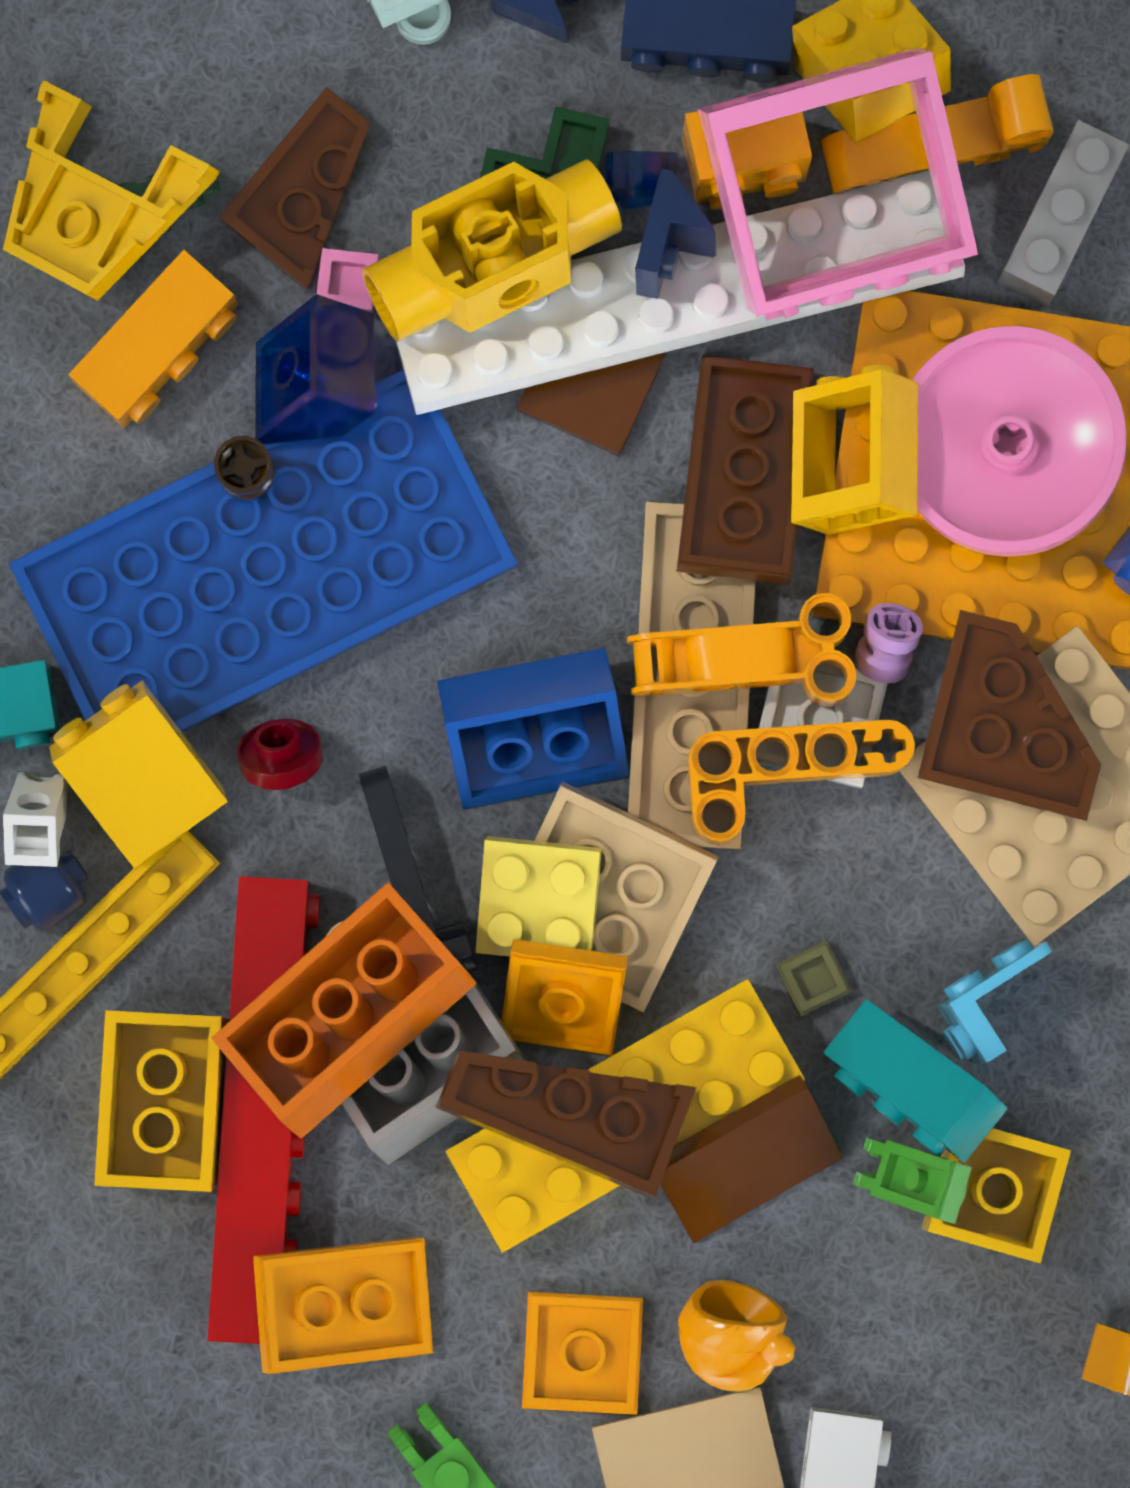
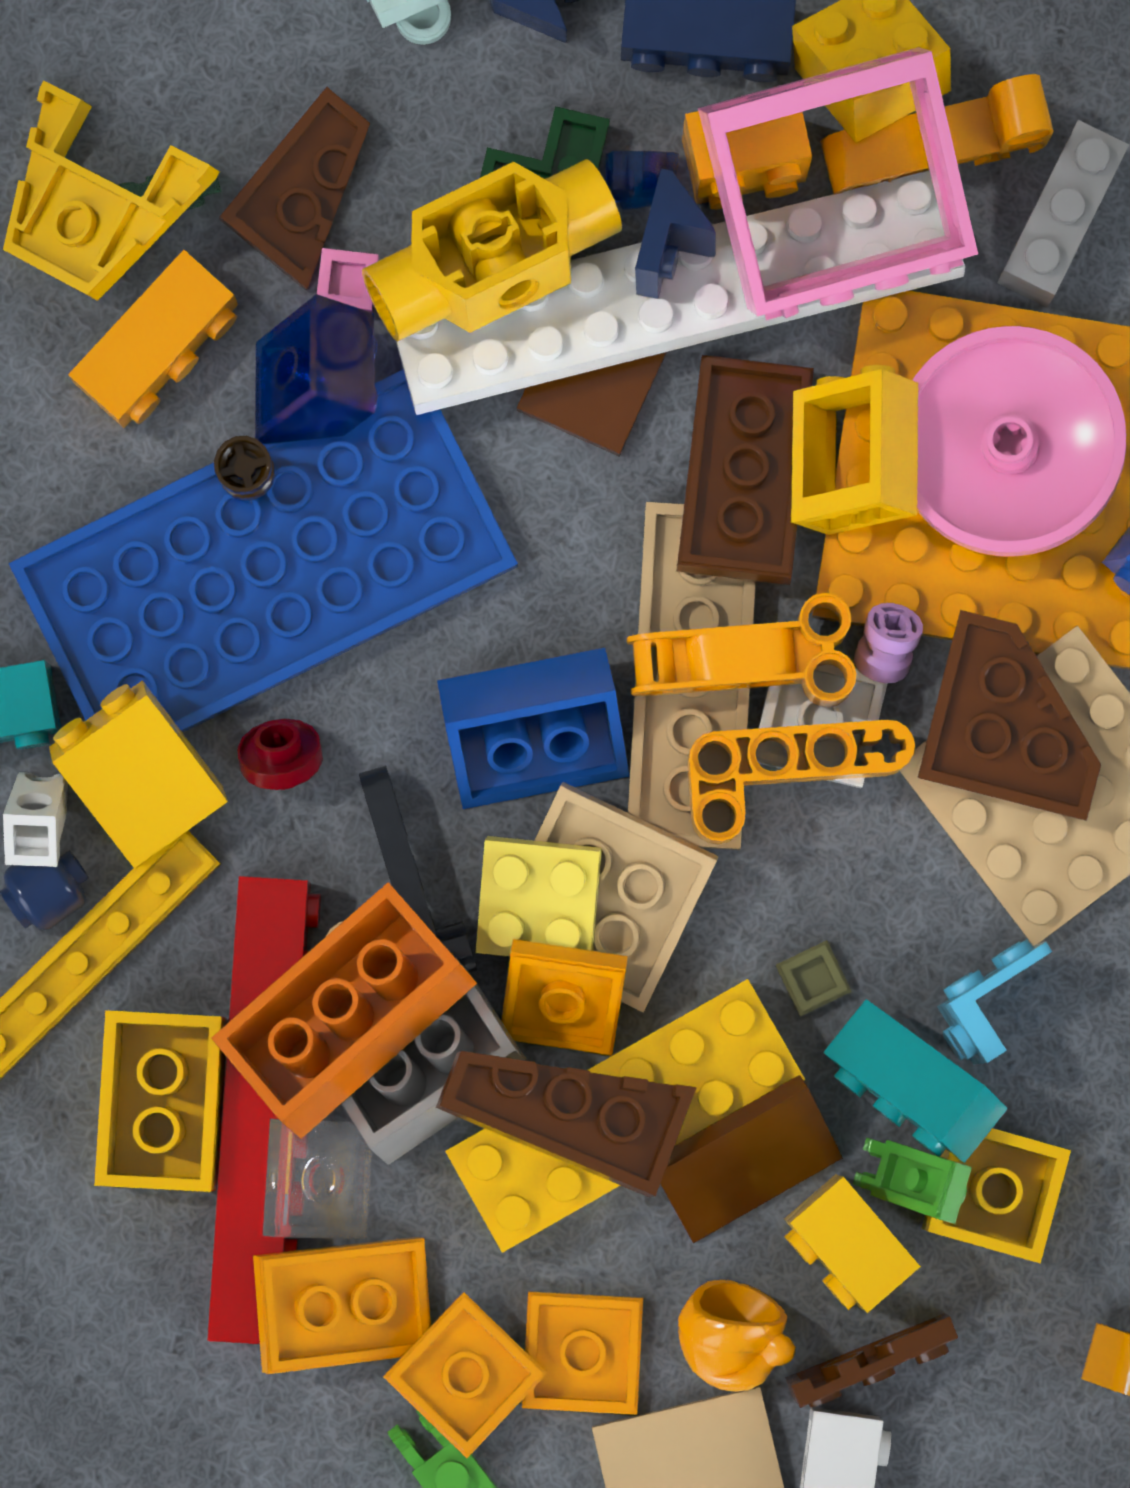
(317, 1182): none -> clear tile
(465, 1375): none -> light orange tile
(850, 1243): none -> yellow brick
(872, 1361): none -> reddish brown wing

